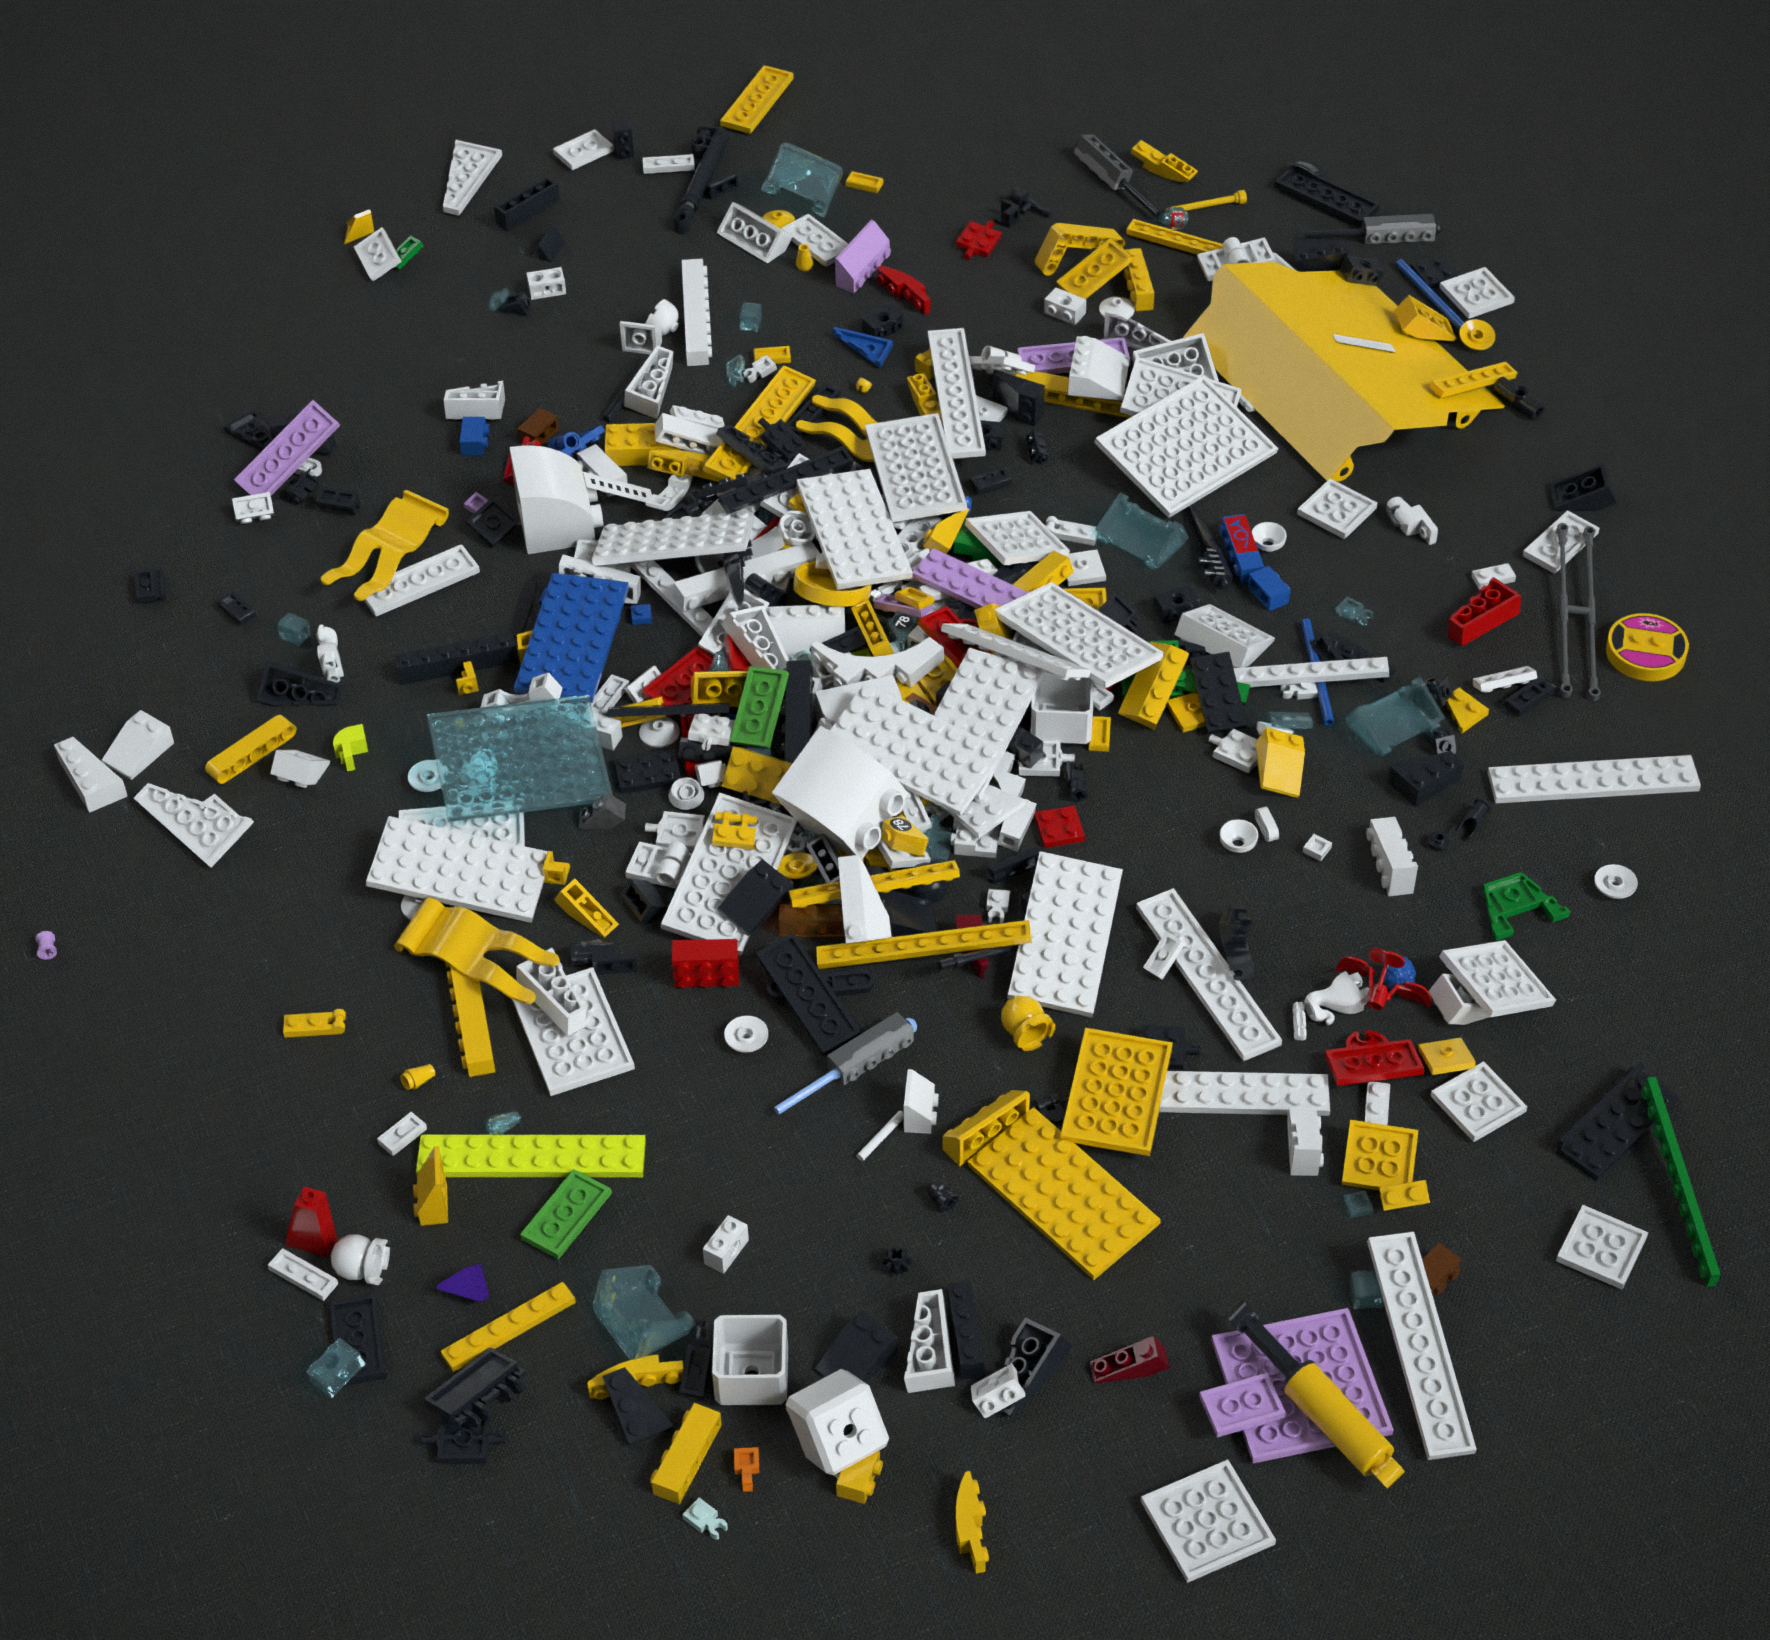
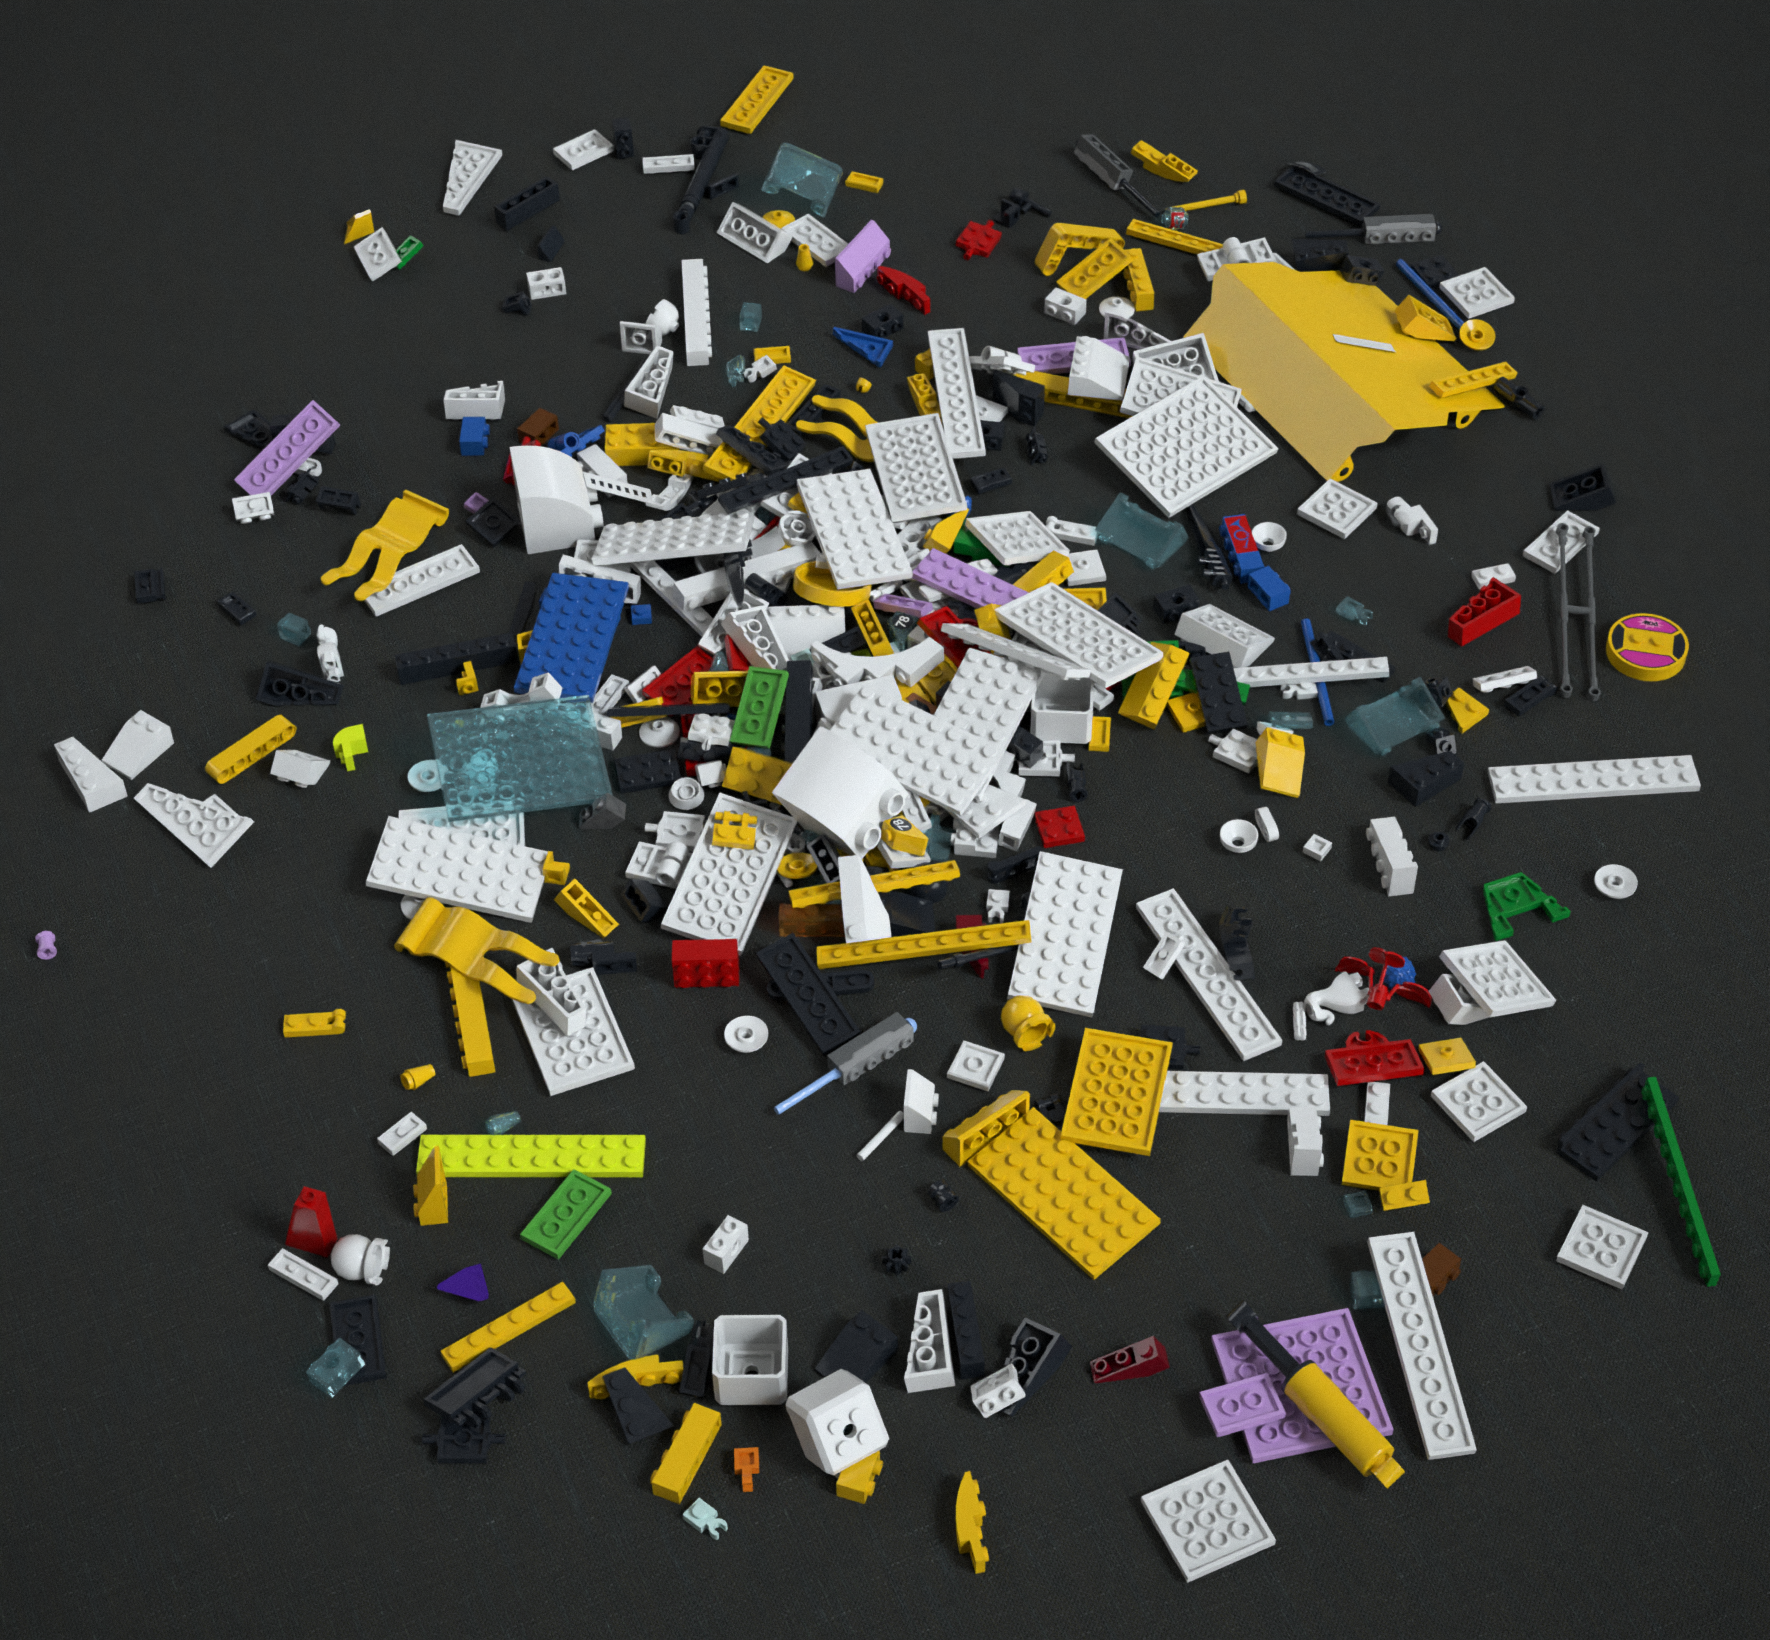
(498, 298): clear light blue plate -> none
(756, 897): black slope -> none
(914, 597): yellow tile -> none
(975, 1065): none -> white plate

